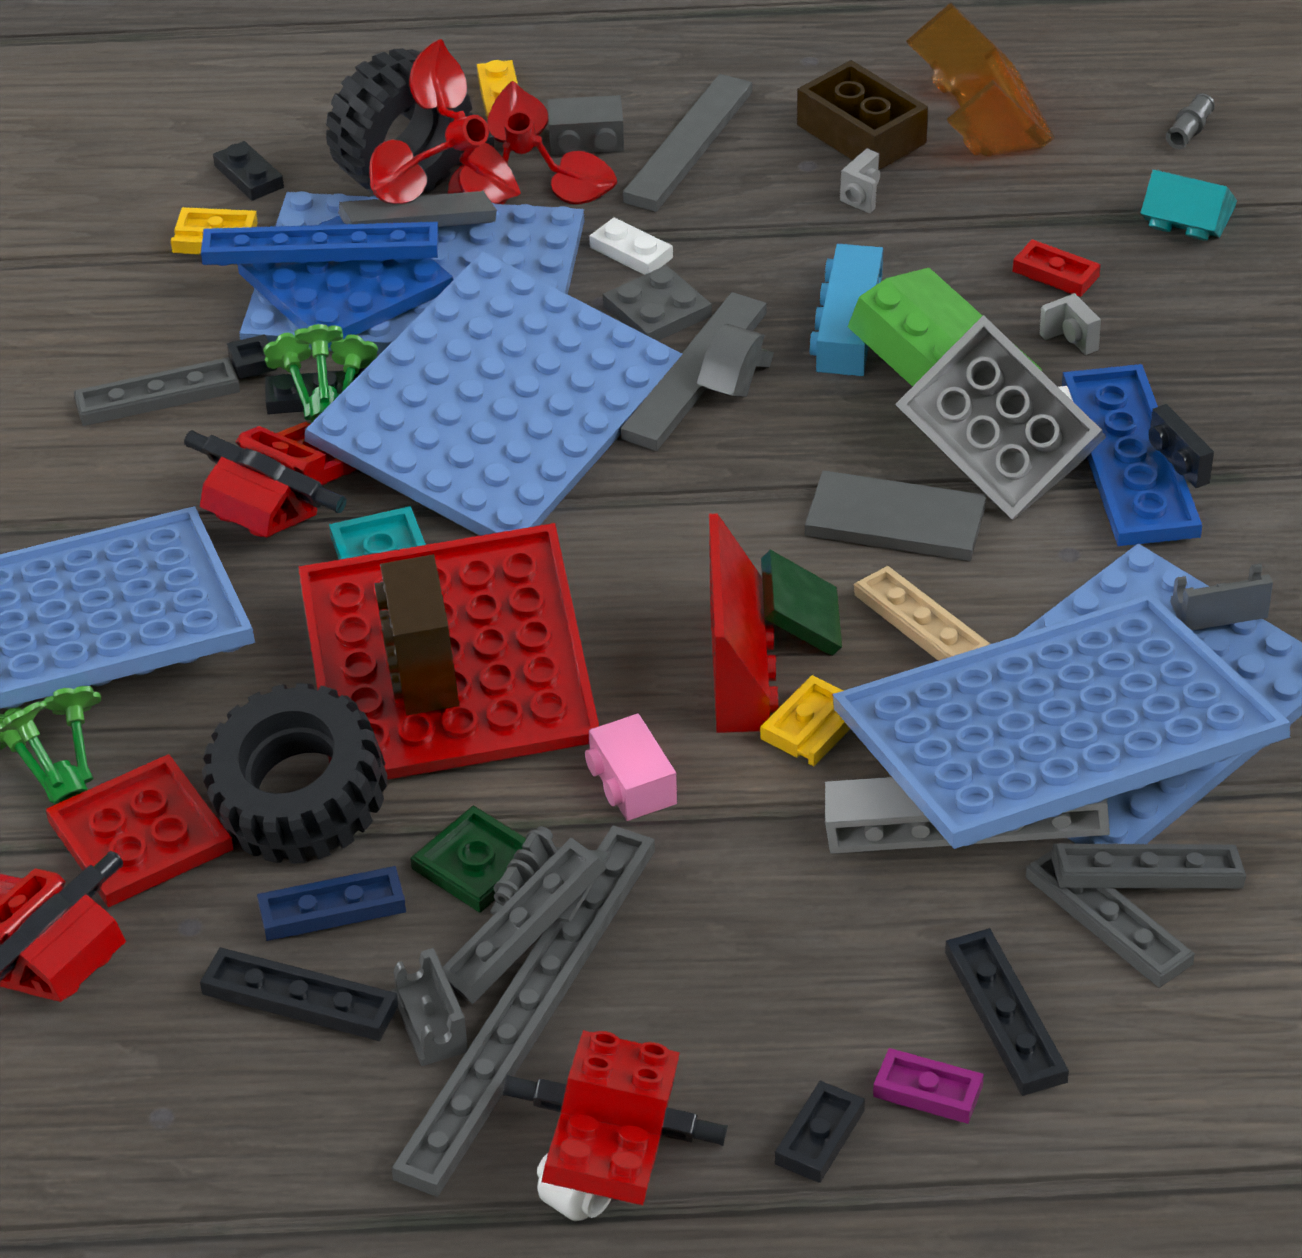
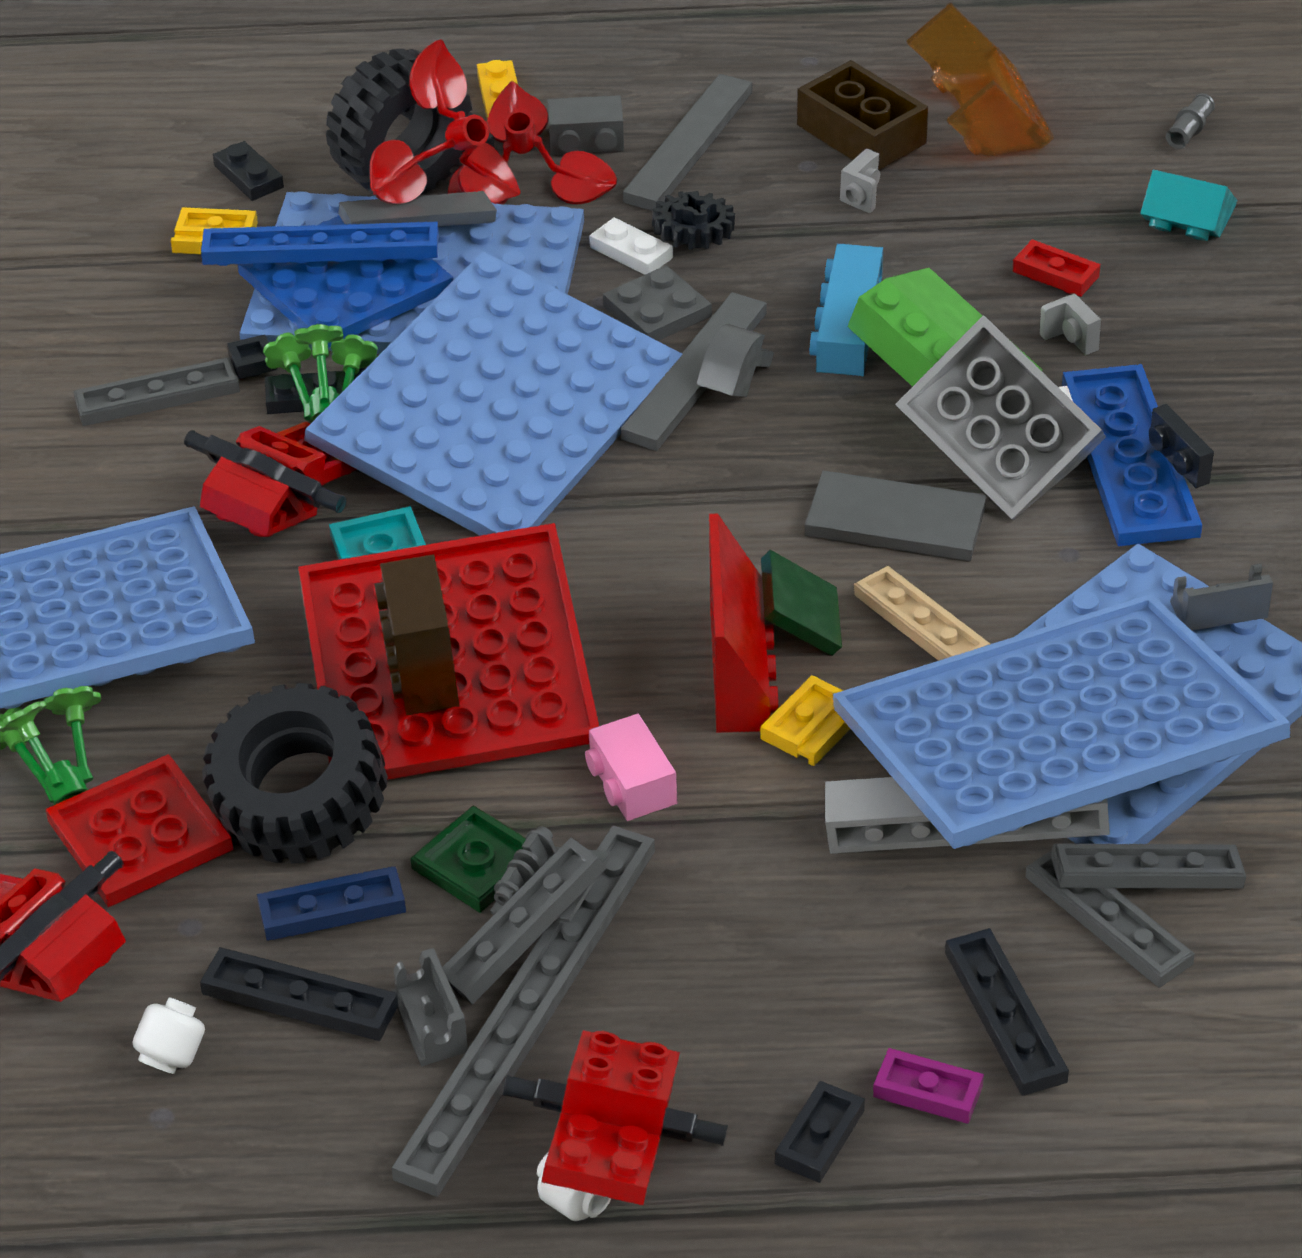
(168, 1035): none -> white head
(693, 220): none -> black gear

